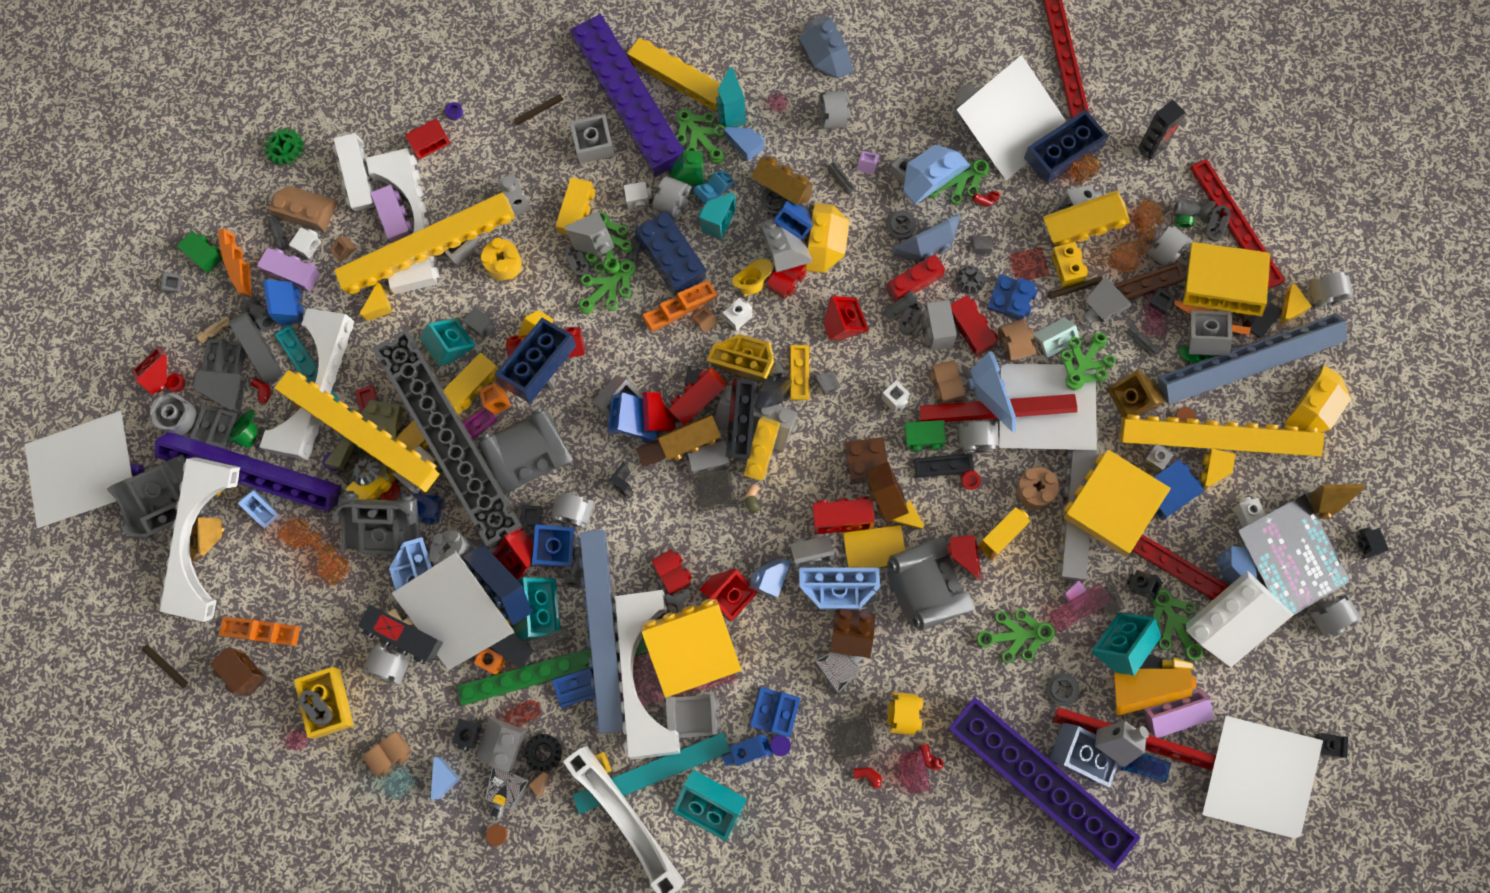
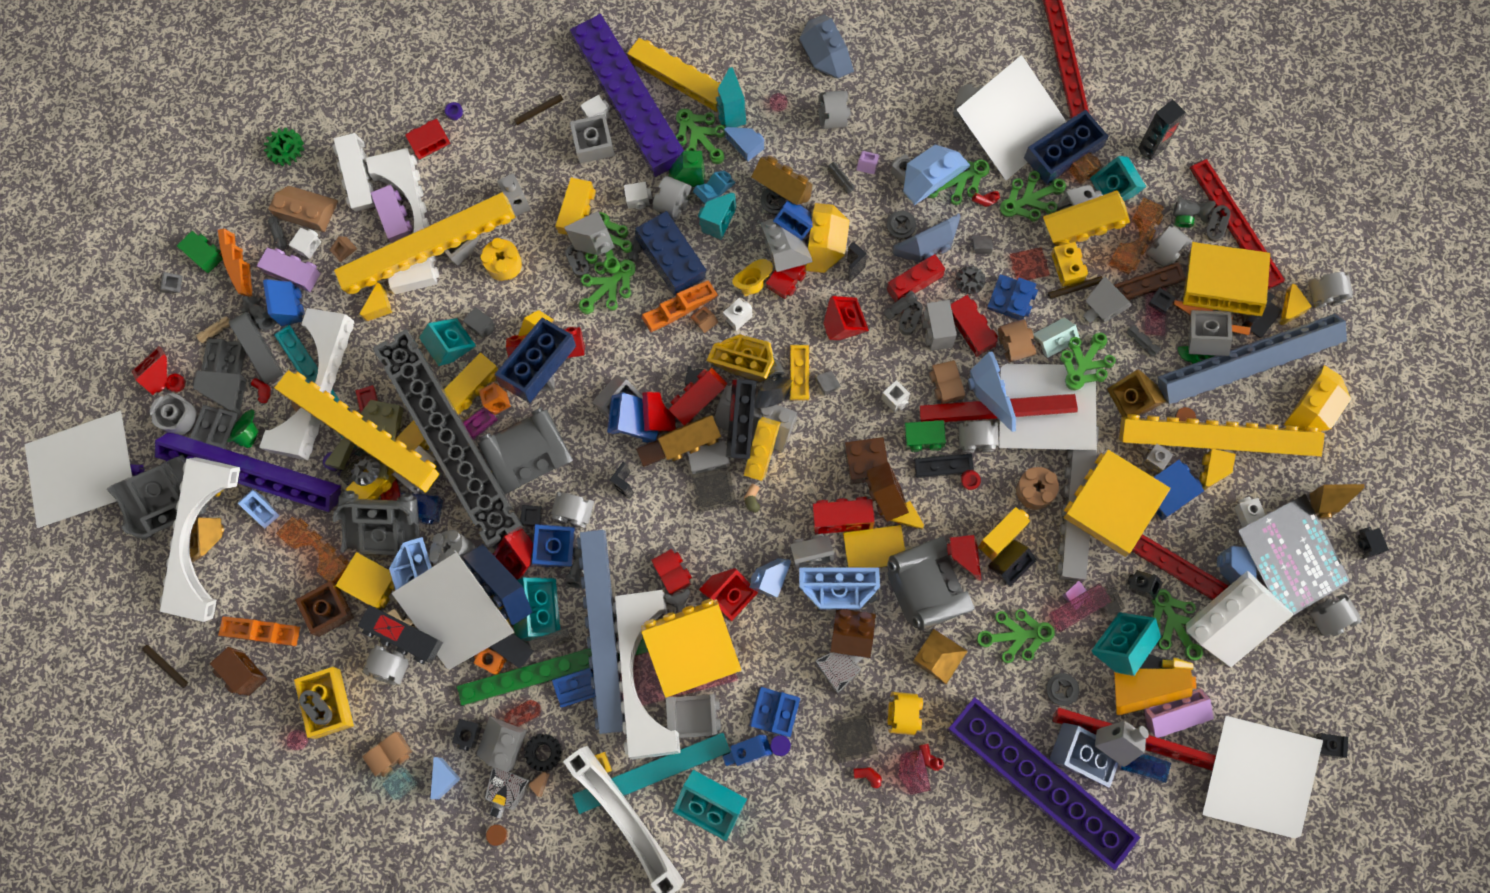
(324, 609): none -> reddish brown brick
(367, 581): none -> yellow brick
(595, 107): none -> white brick
(857, 259): none -> black panel
(939, 656): none -> pearl gold slope
(1012, 562): none -> black panel
(1030, 198): none -> bright green plant
(1119, 176): none -> teal slope

